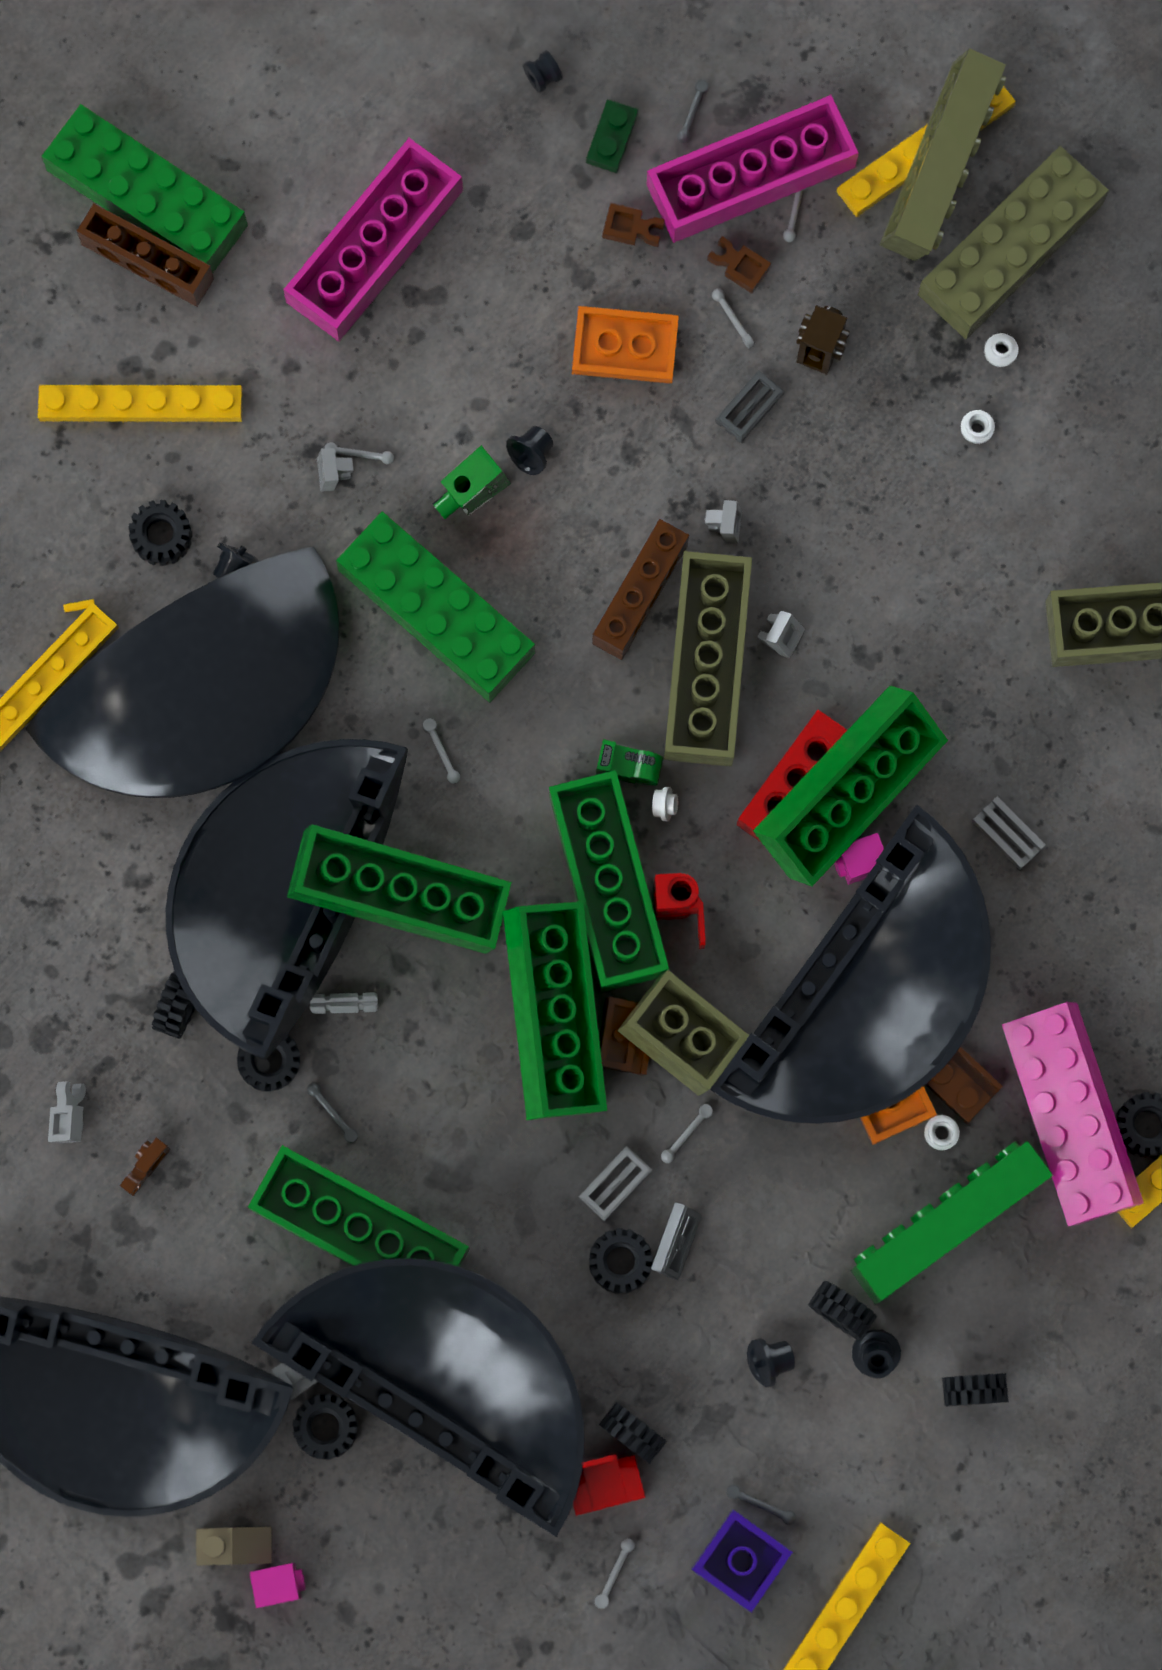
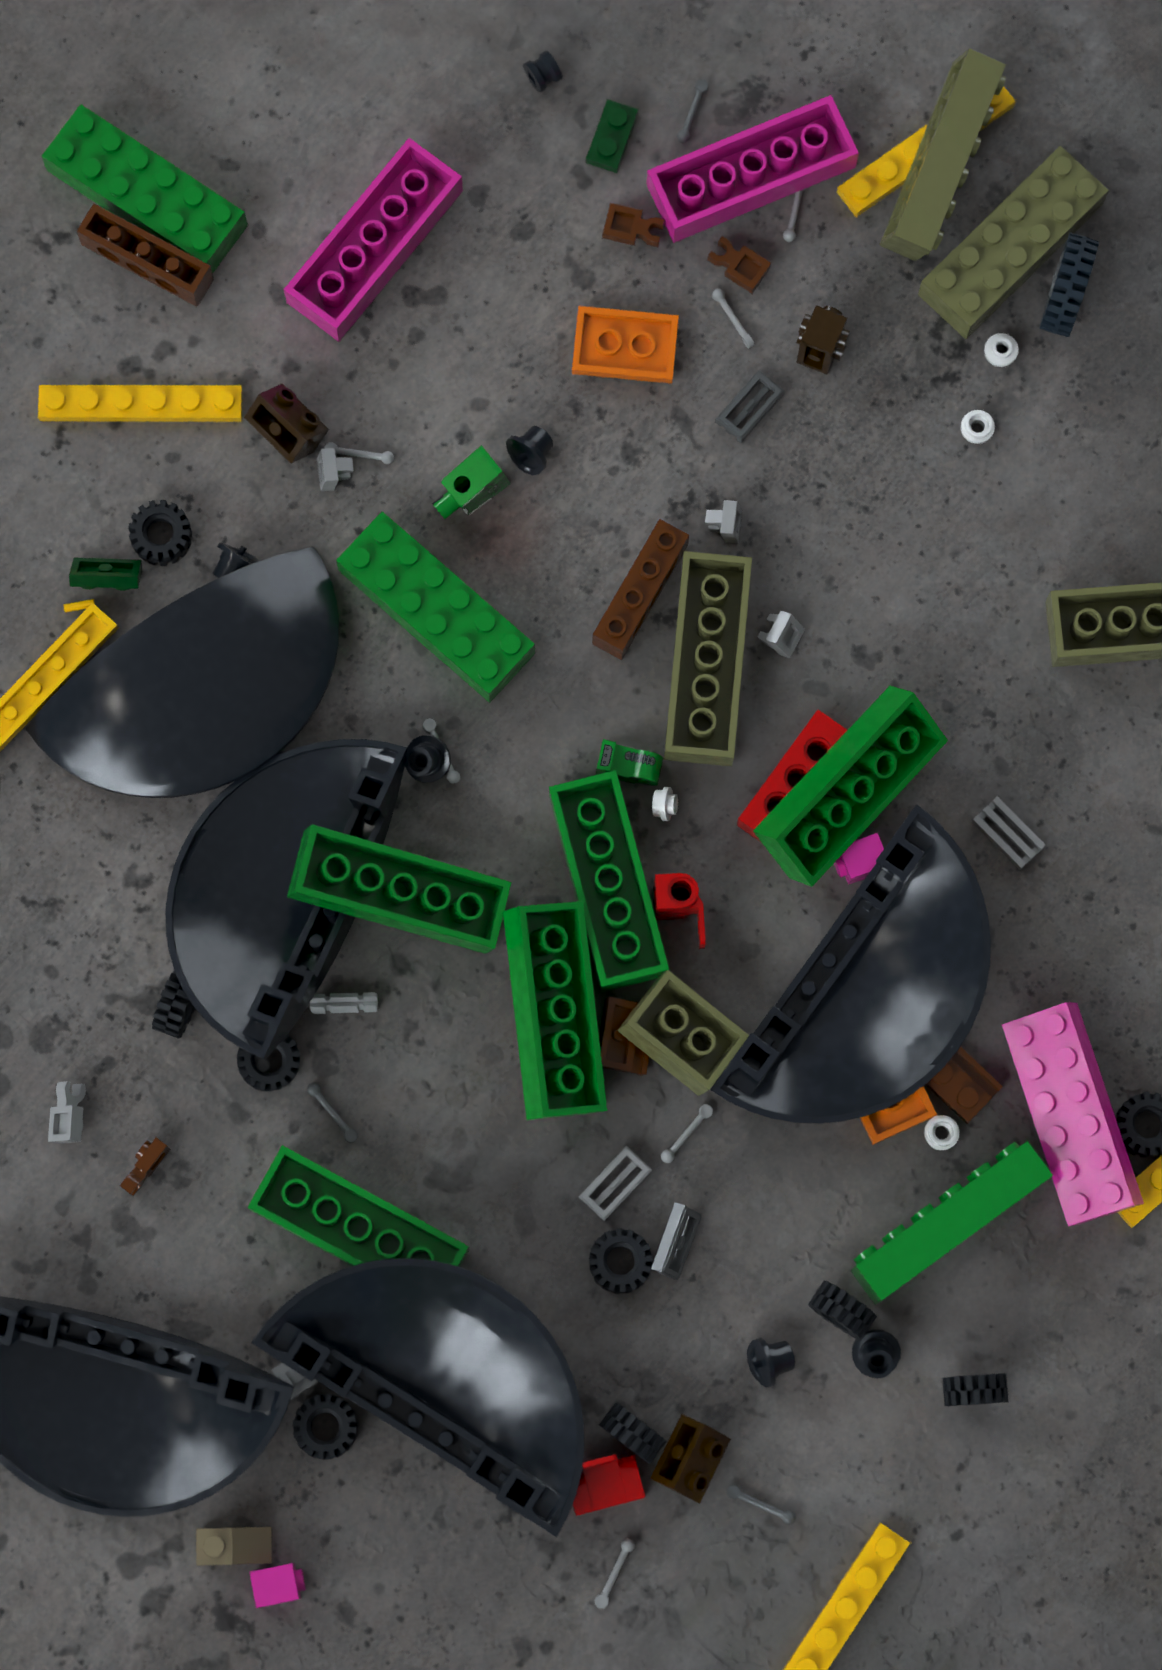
(105, 573): none -> dark green plate
(286, 423): none -> dark brown brick
(427, 759): none -> black piece
(690, 1458): none -> dark brown brick
(741, 1560): dark purple brick -> none
(1069, 284): none -> black wheel

